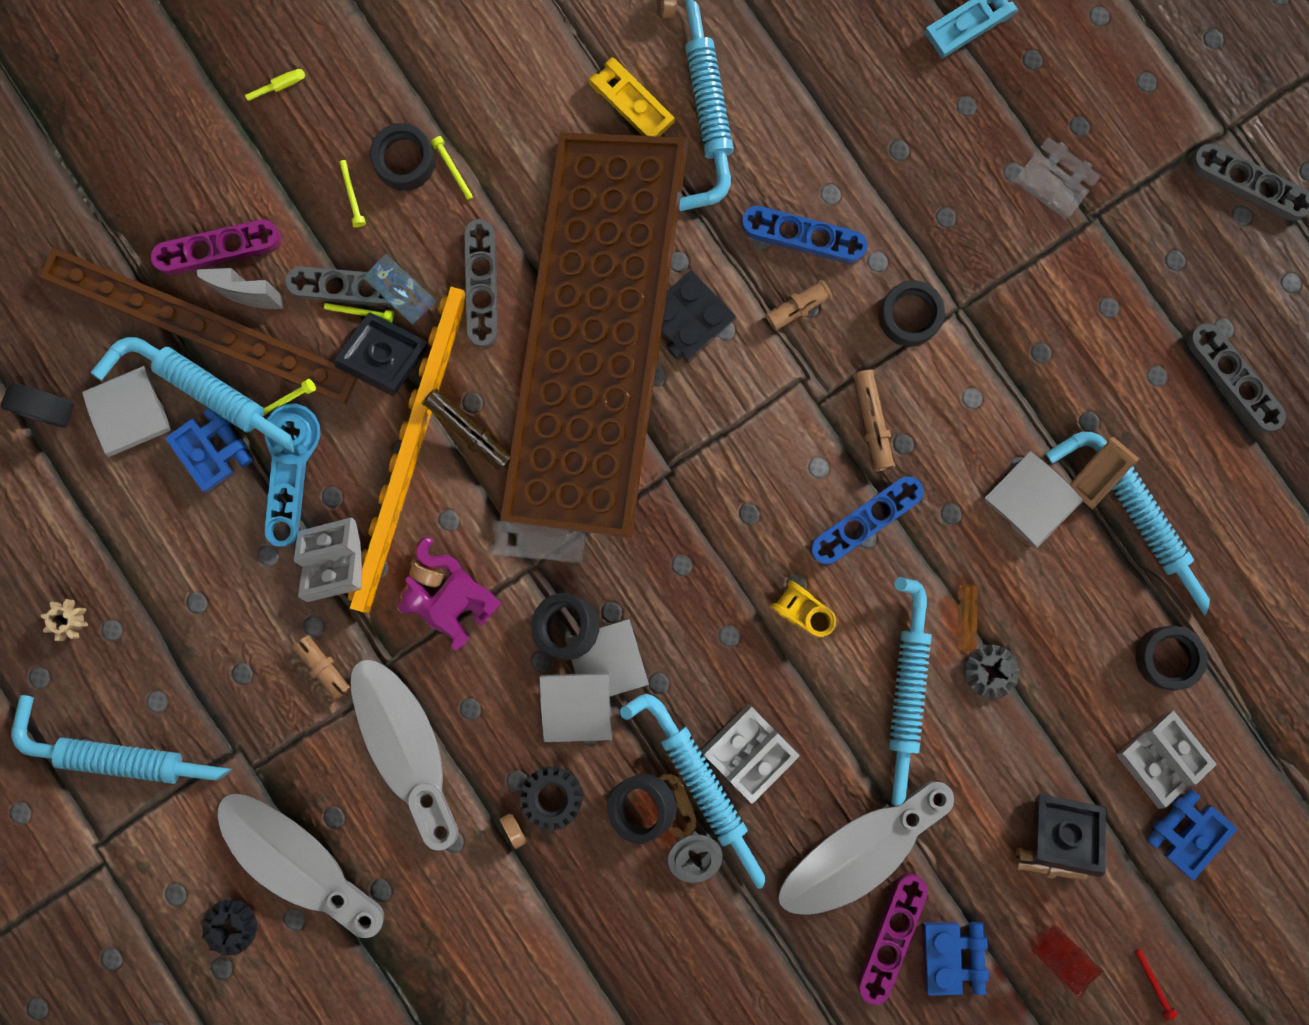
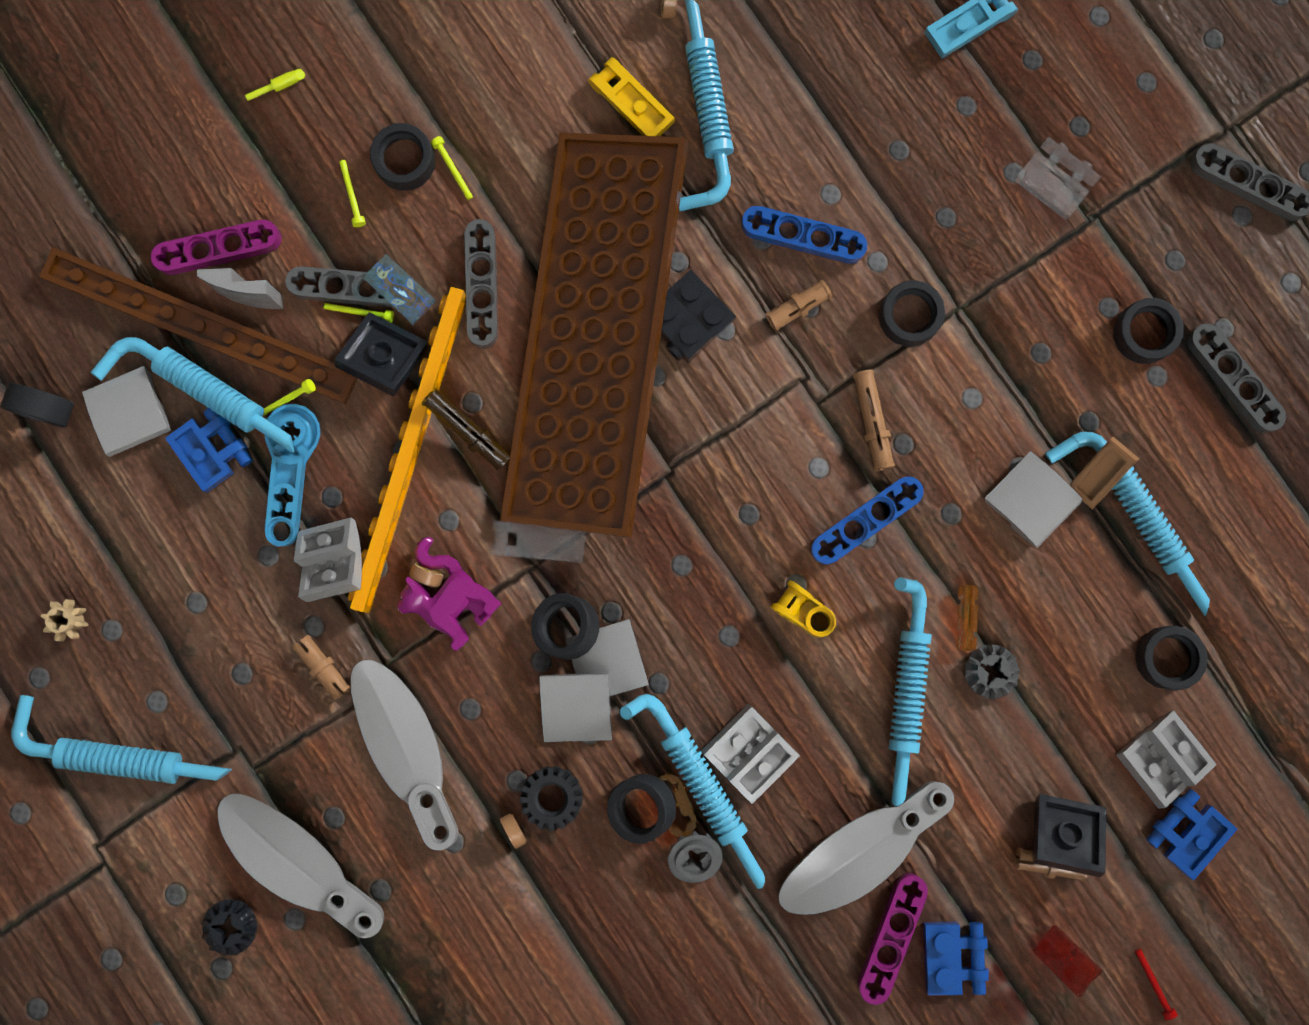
(1170, 319): none -> black tyre

